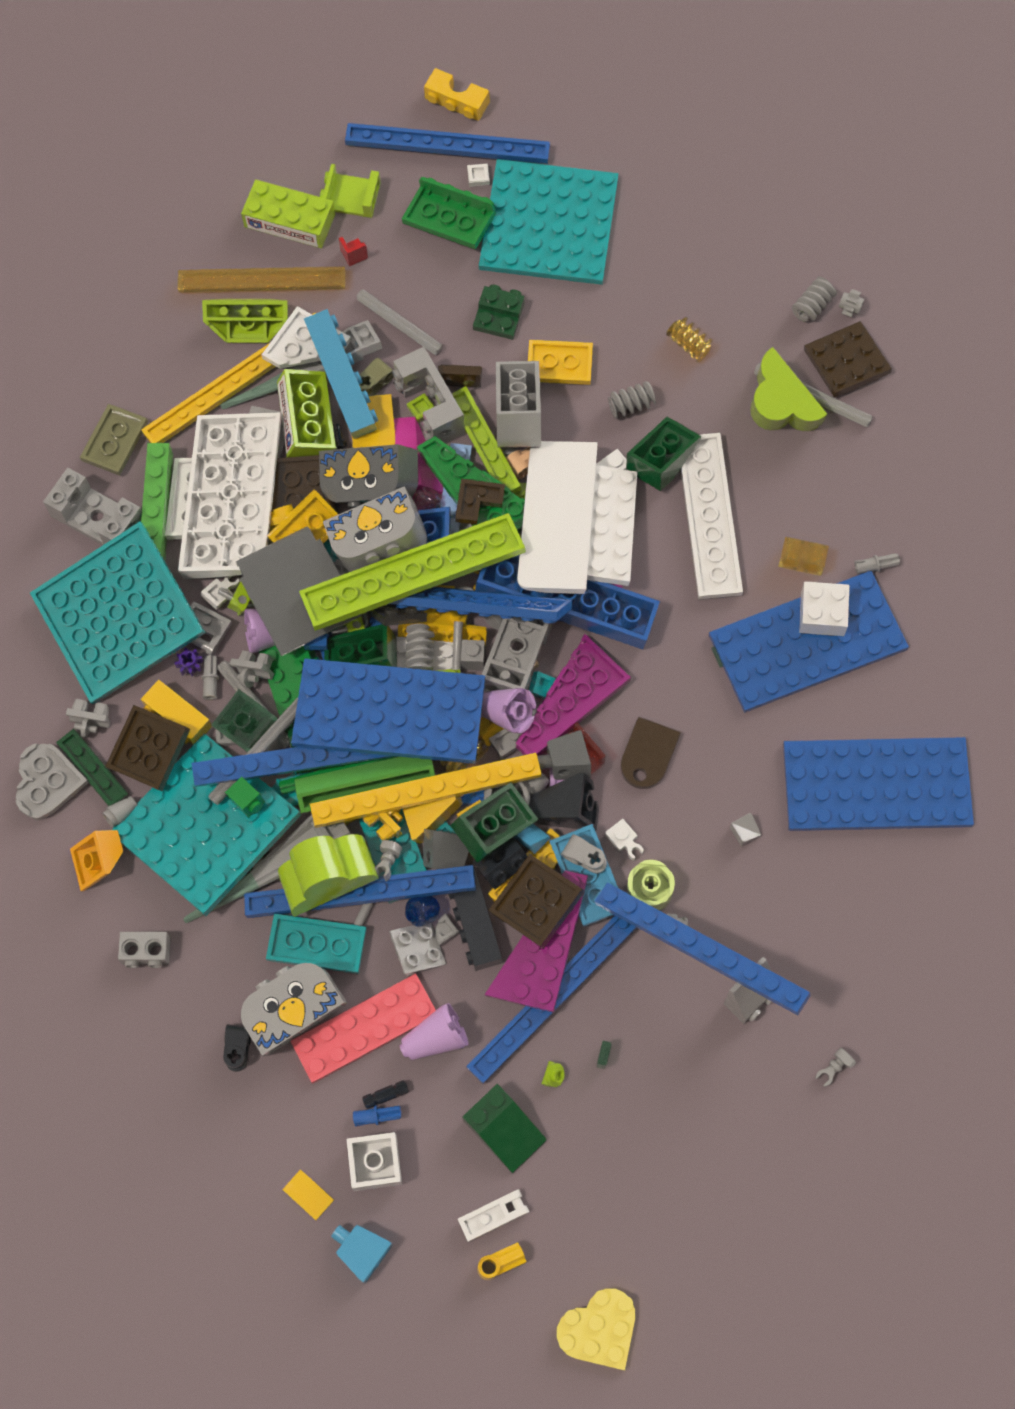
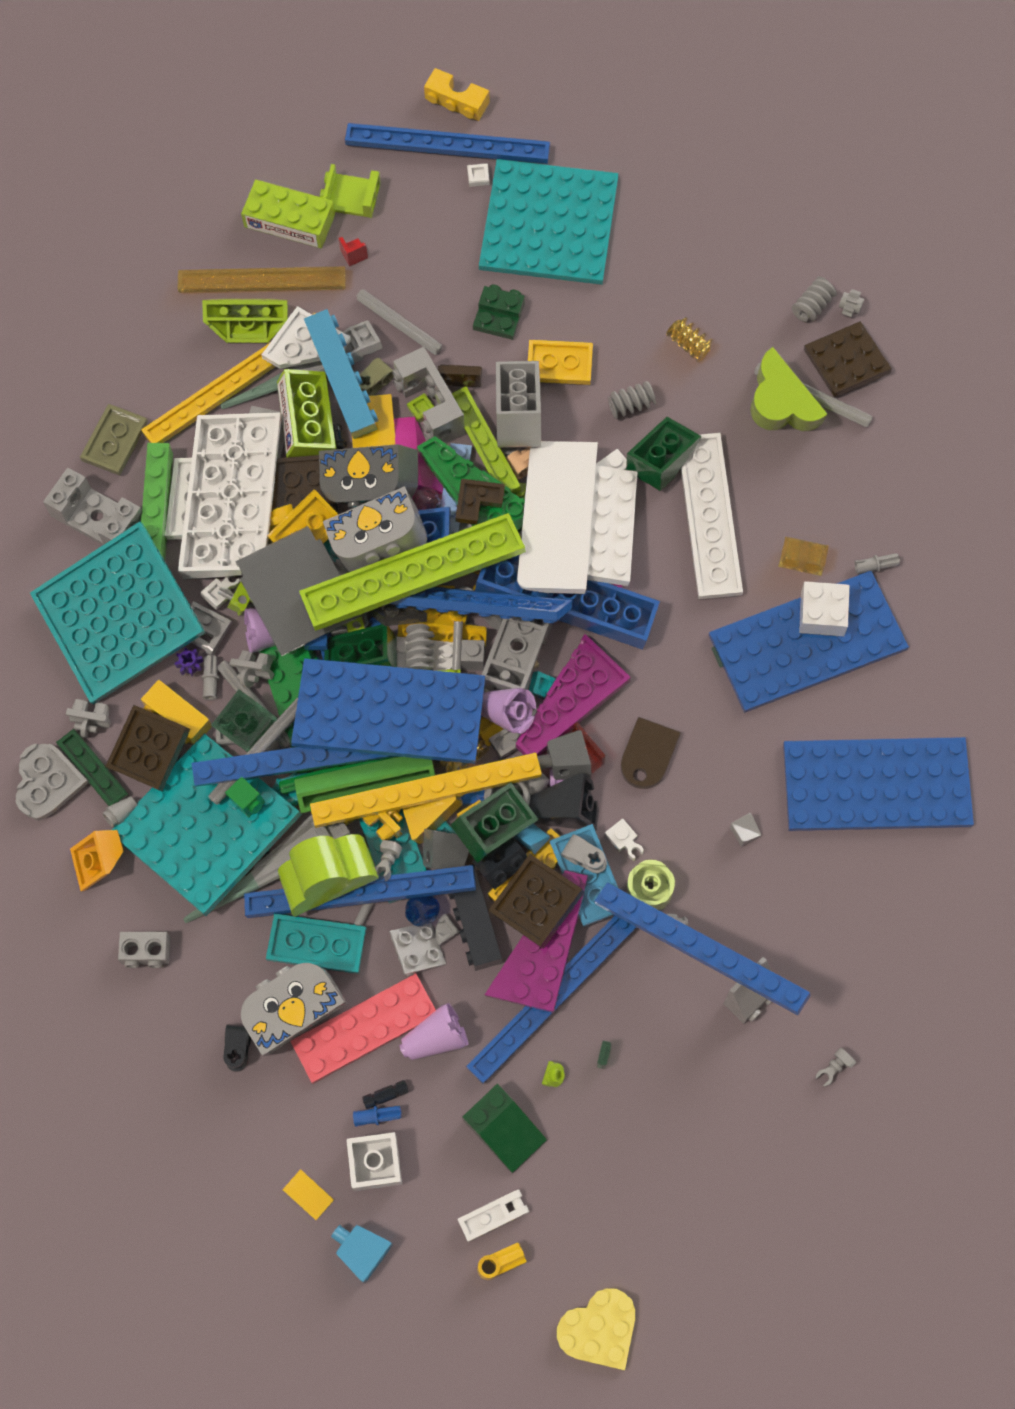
(449, 212): green bracket -> none

